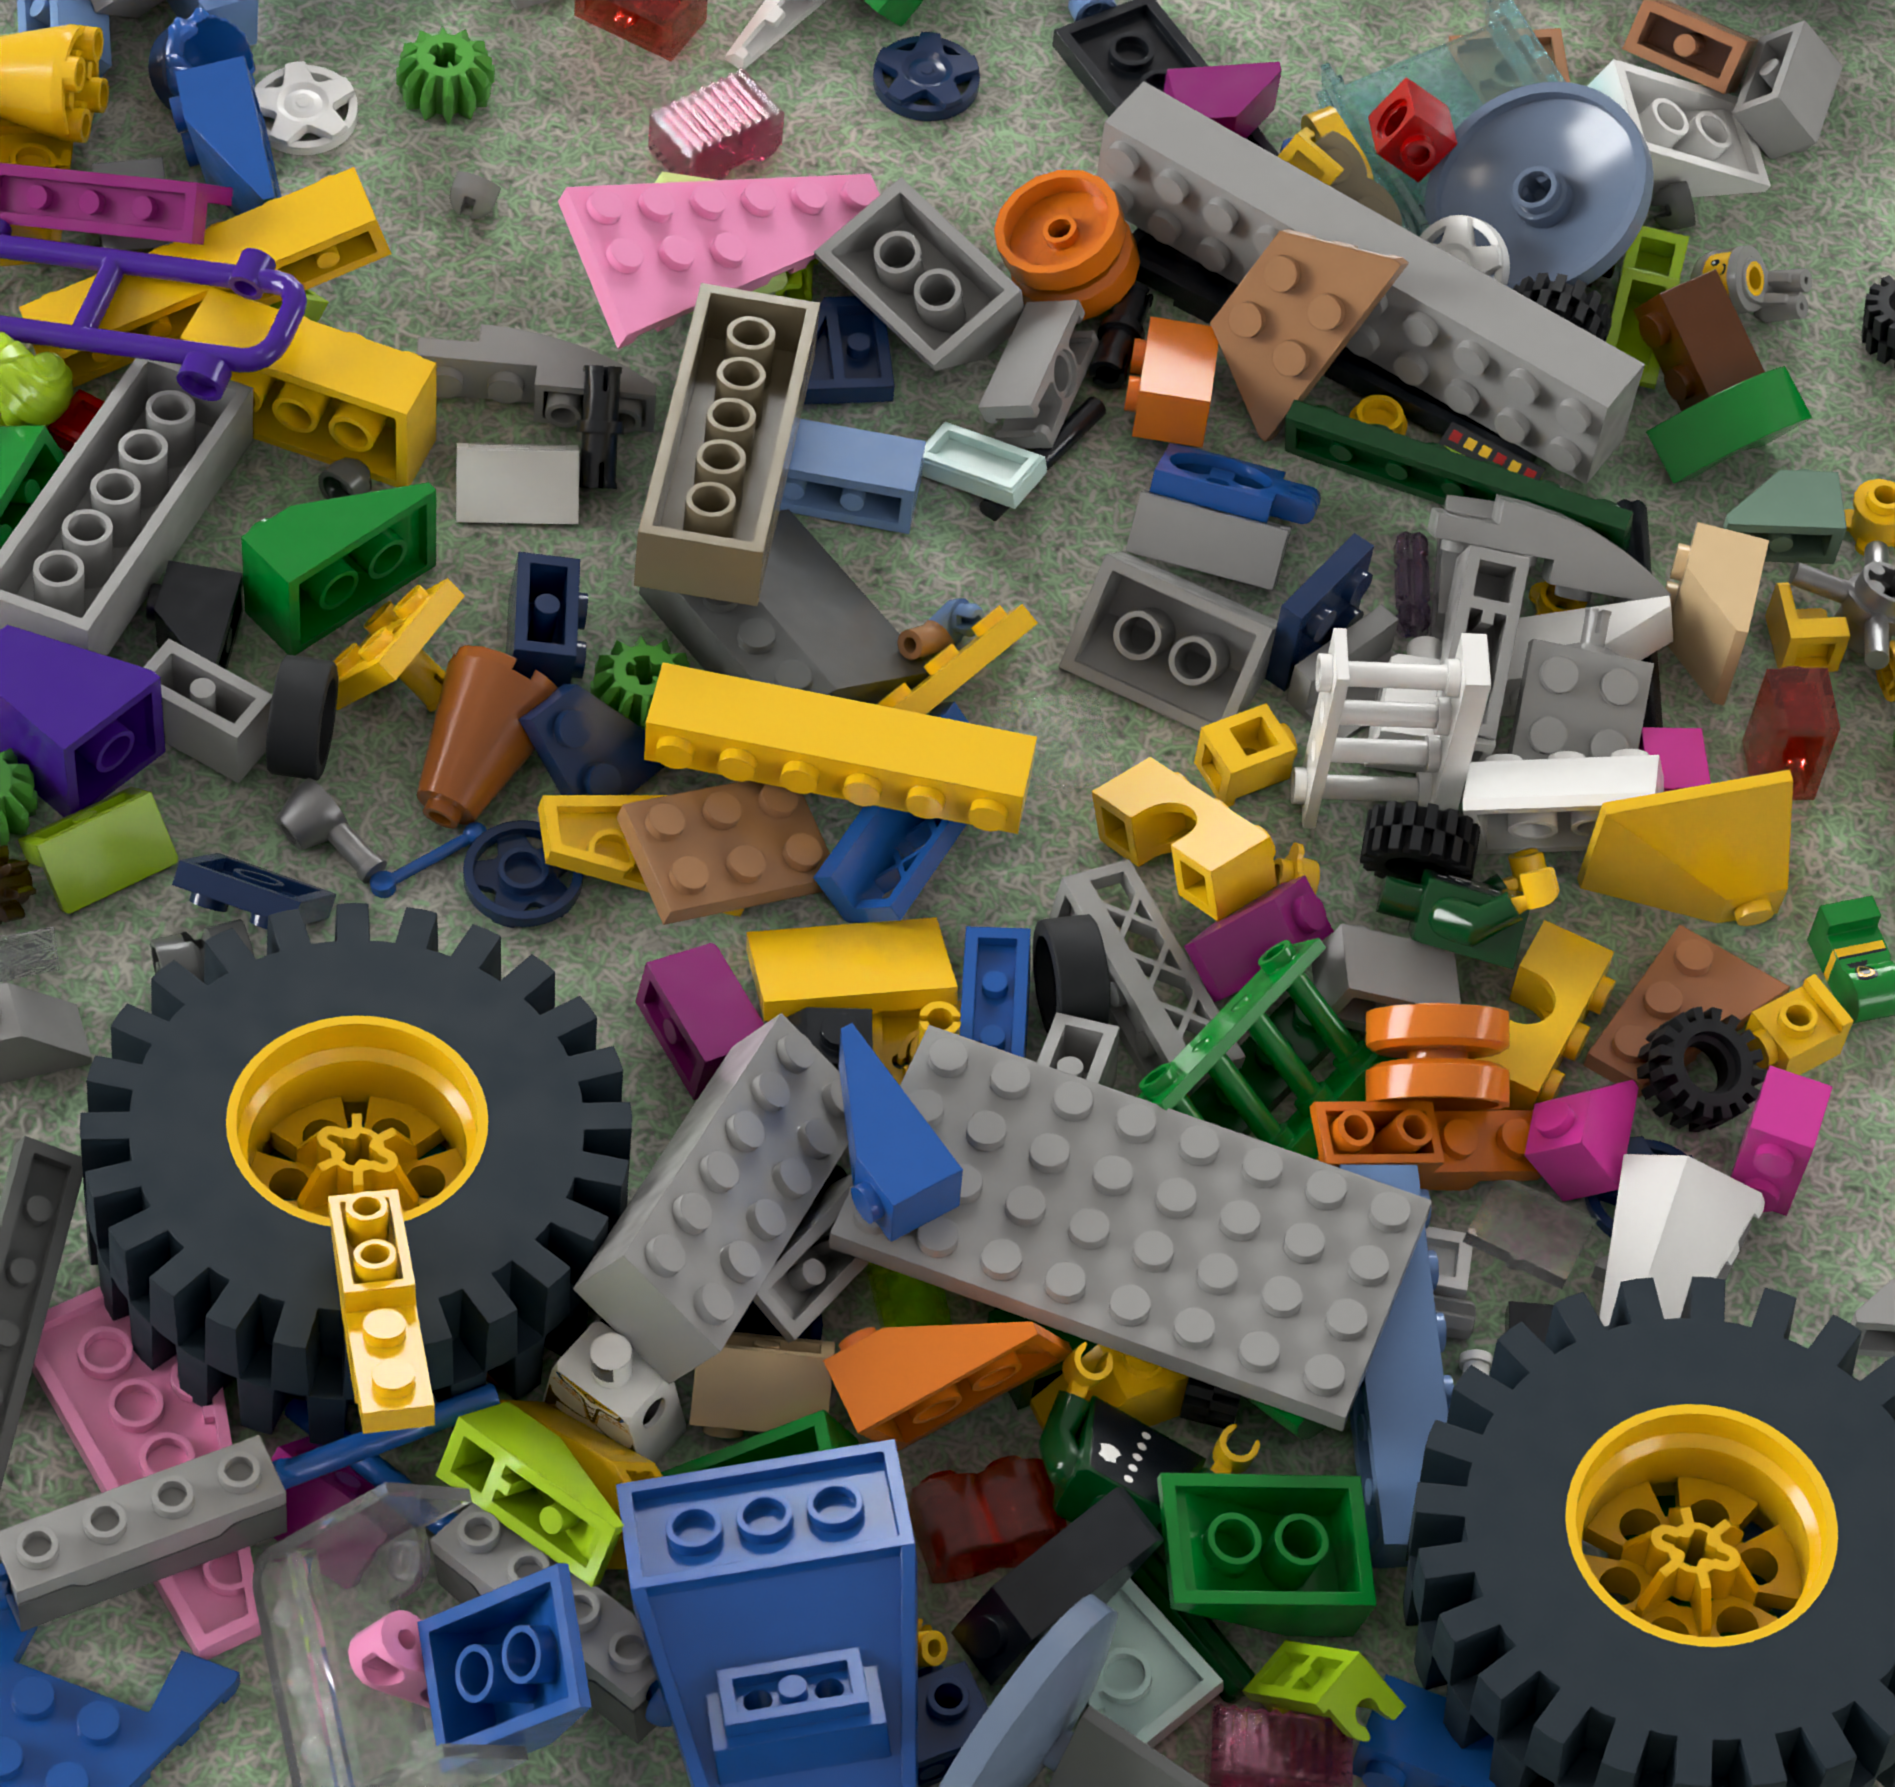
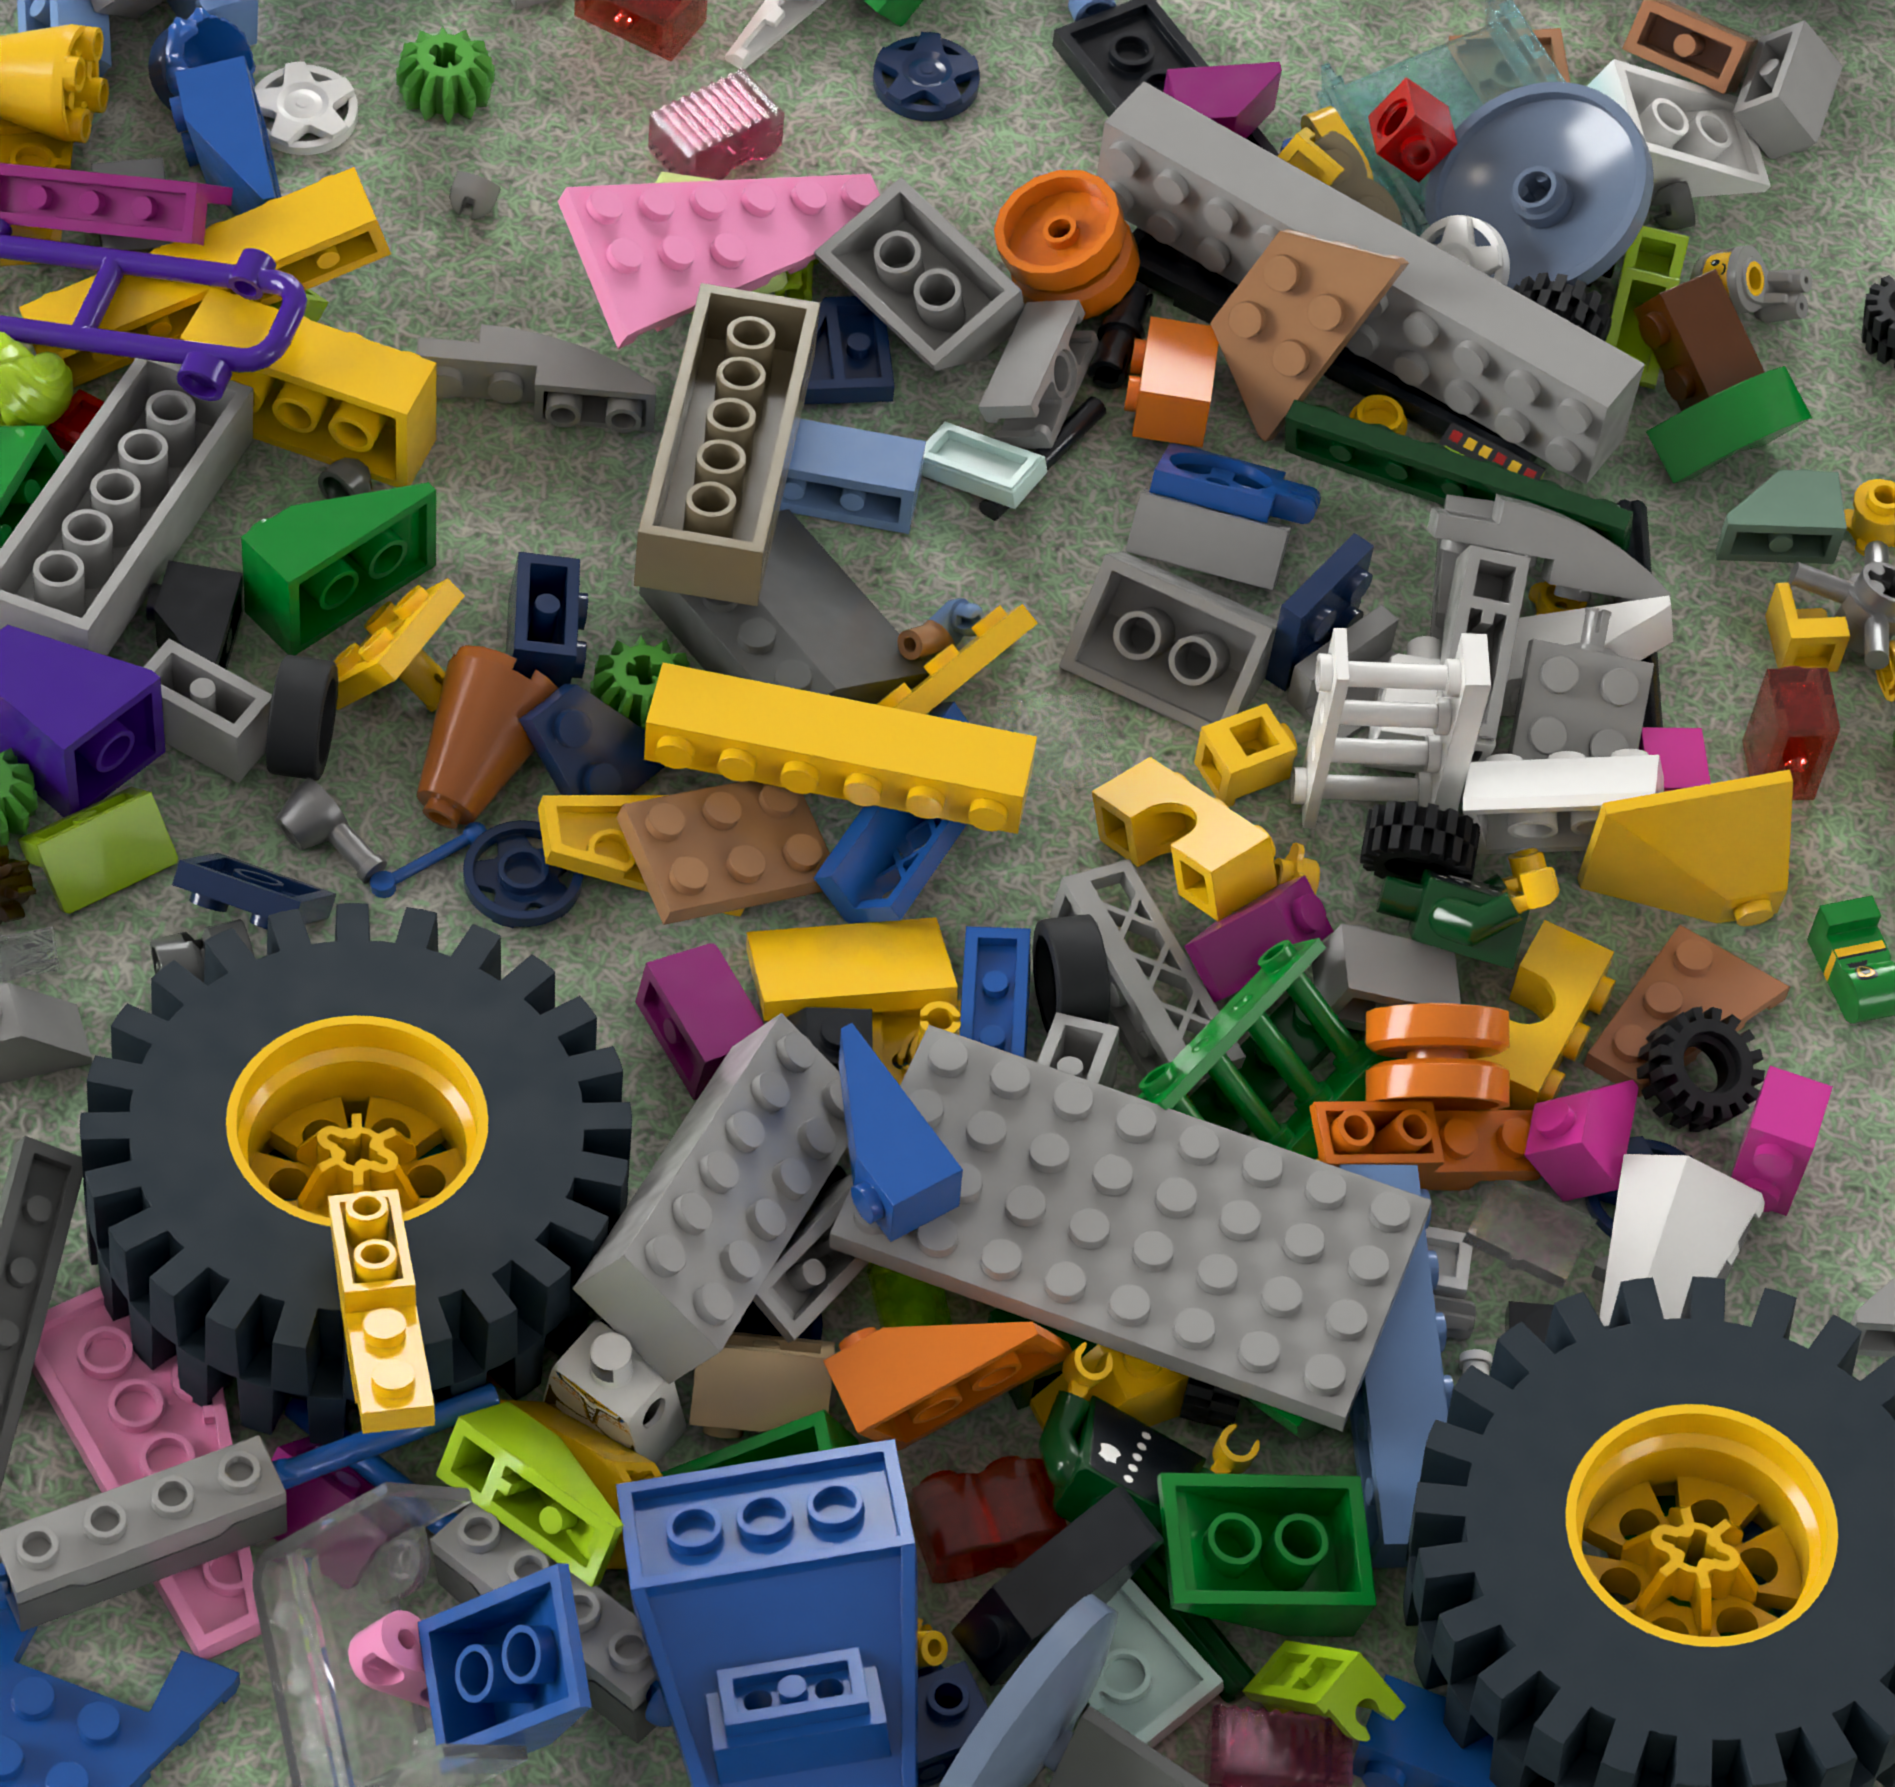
(517, 483): white panel -> none
(600, 427): black pin -> none
(1412, 584): clear purple axle -> none
(1714, 603): tan slope -> none
(1800, 1028): yellow brick -> none

